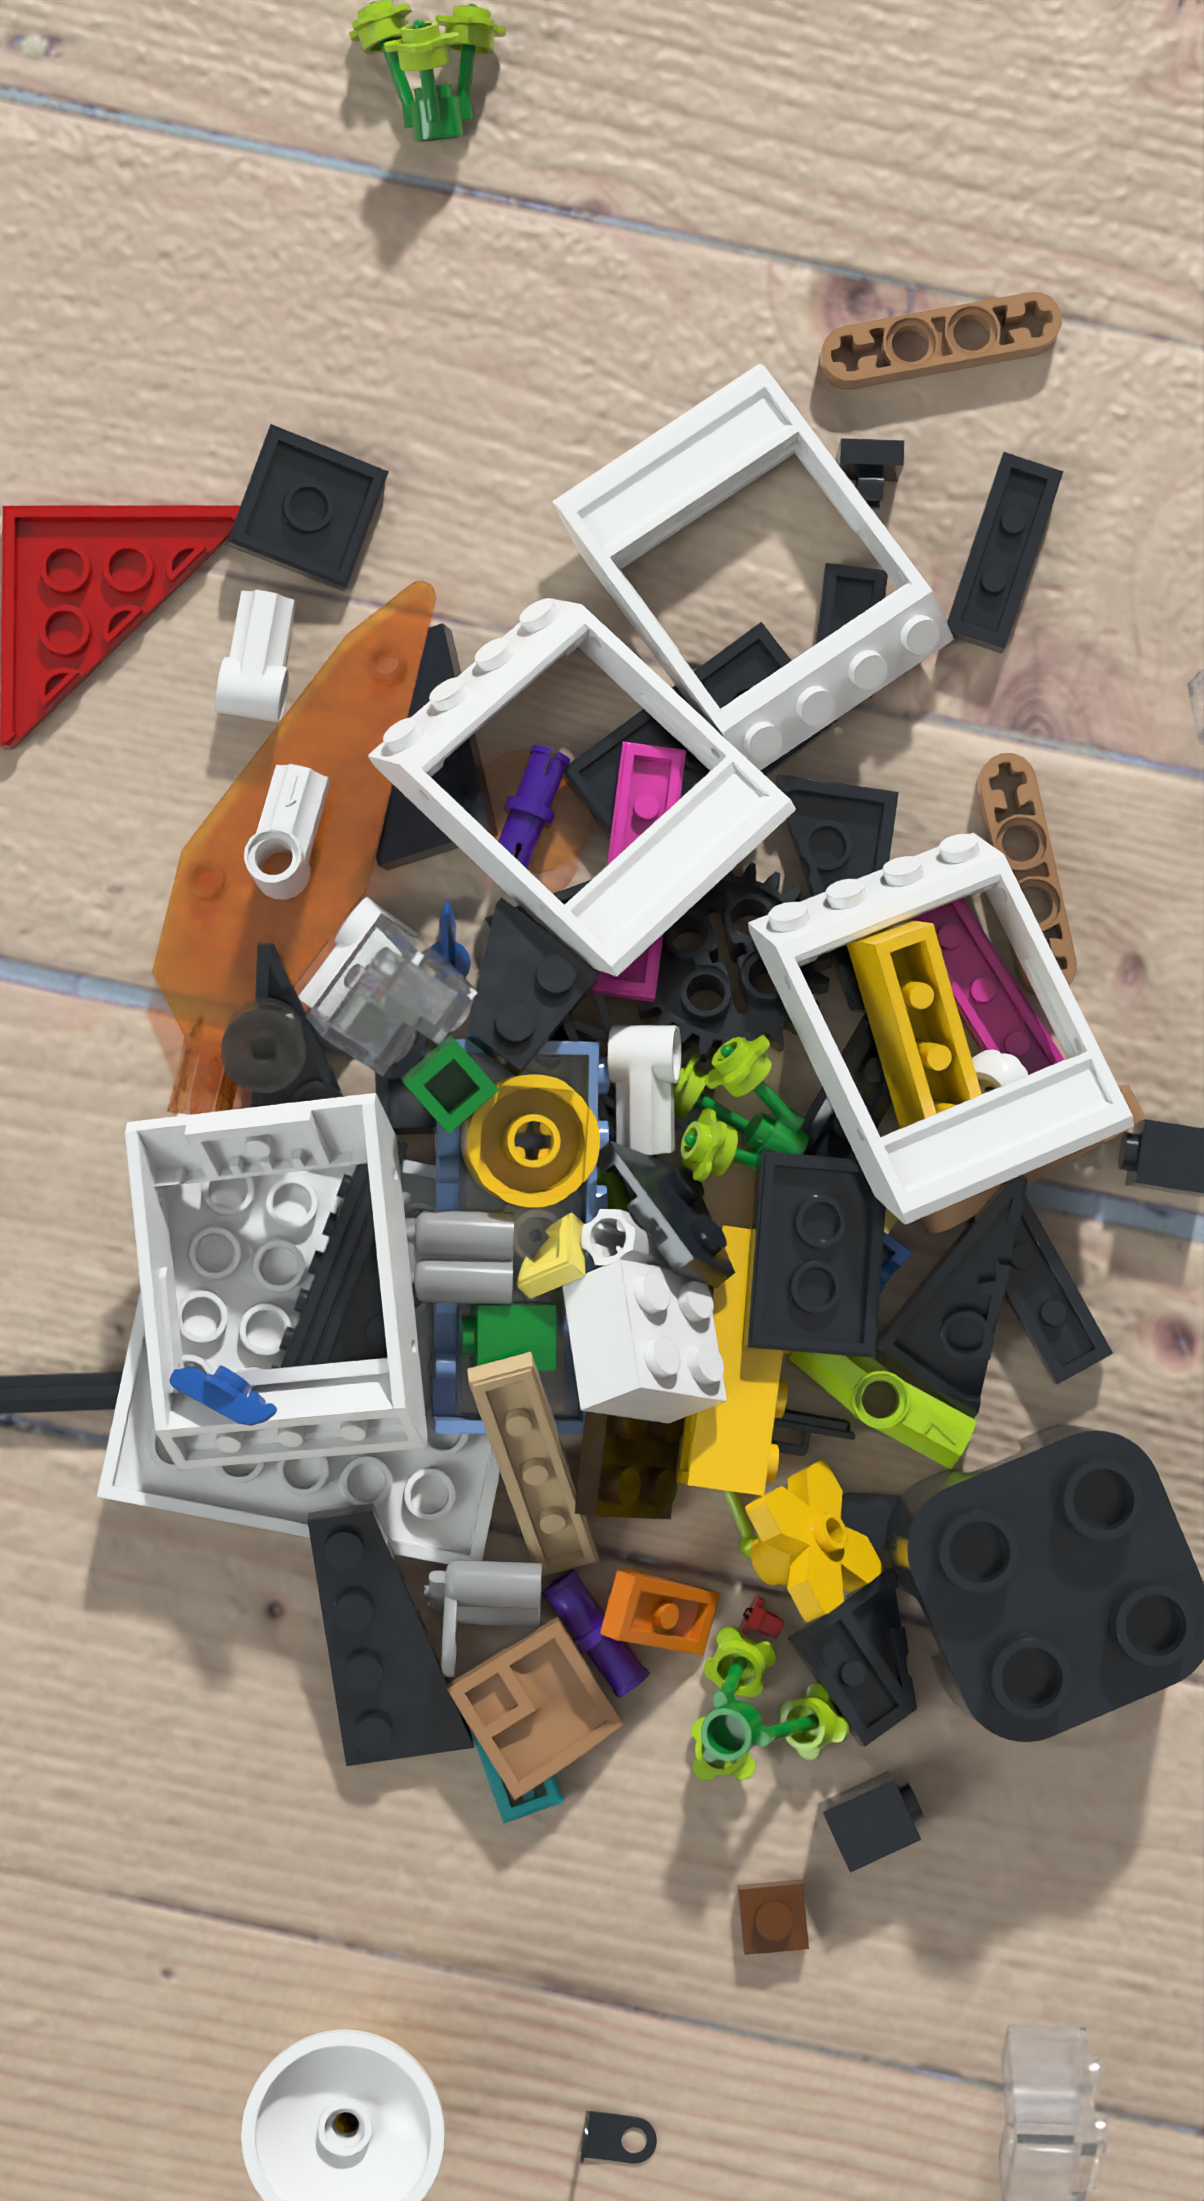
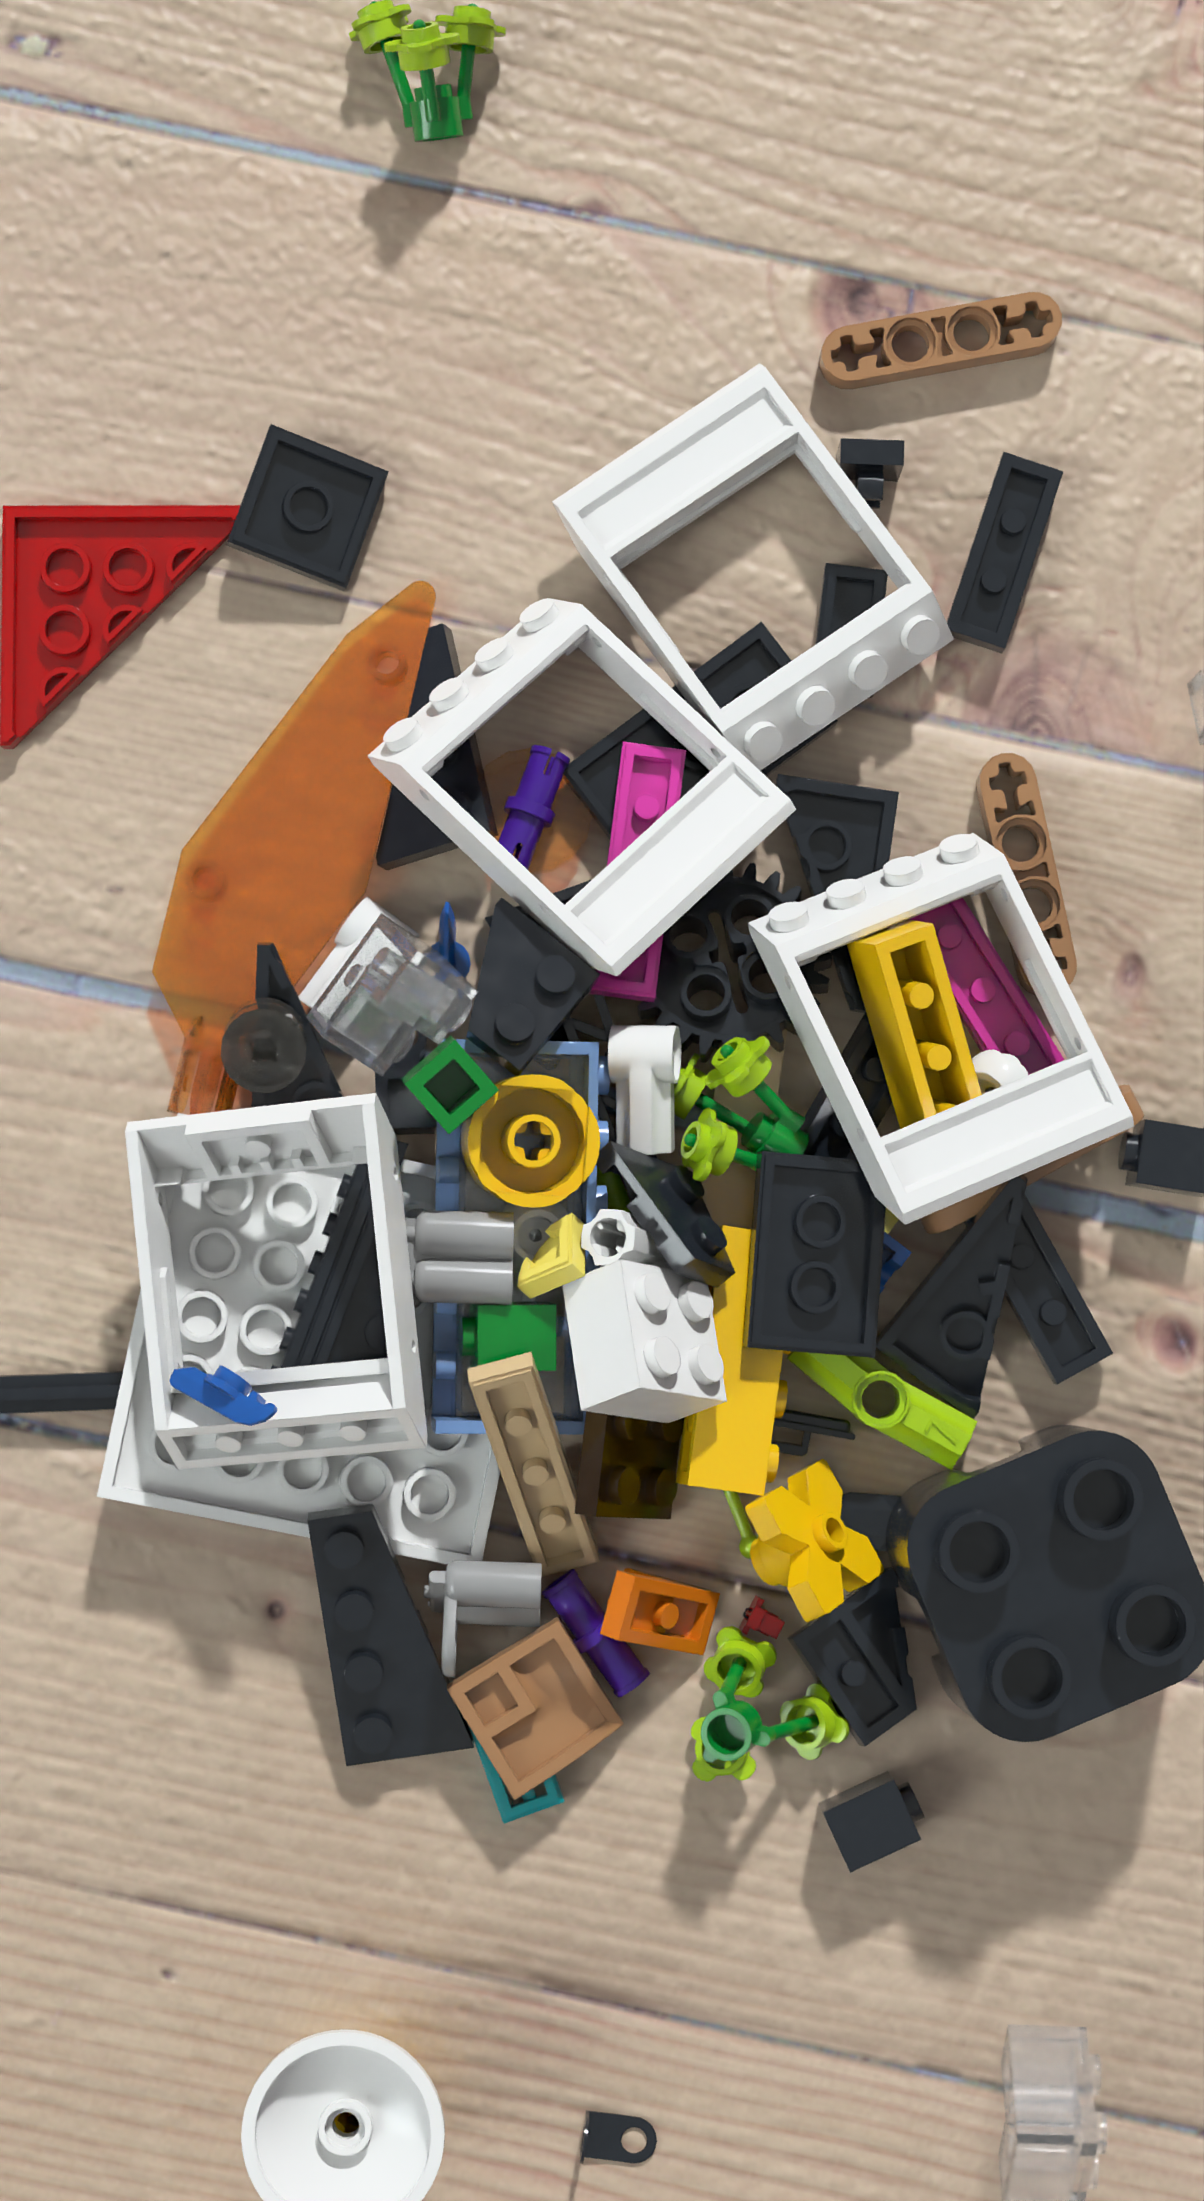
(255, 675): white piece -> none
(288, 826): white piece -> none
(773, 1917): reddish brown plate -> none

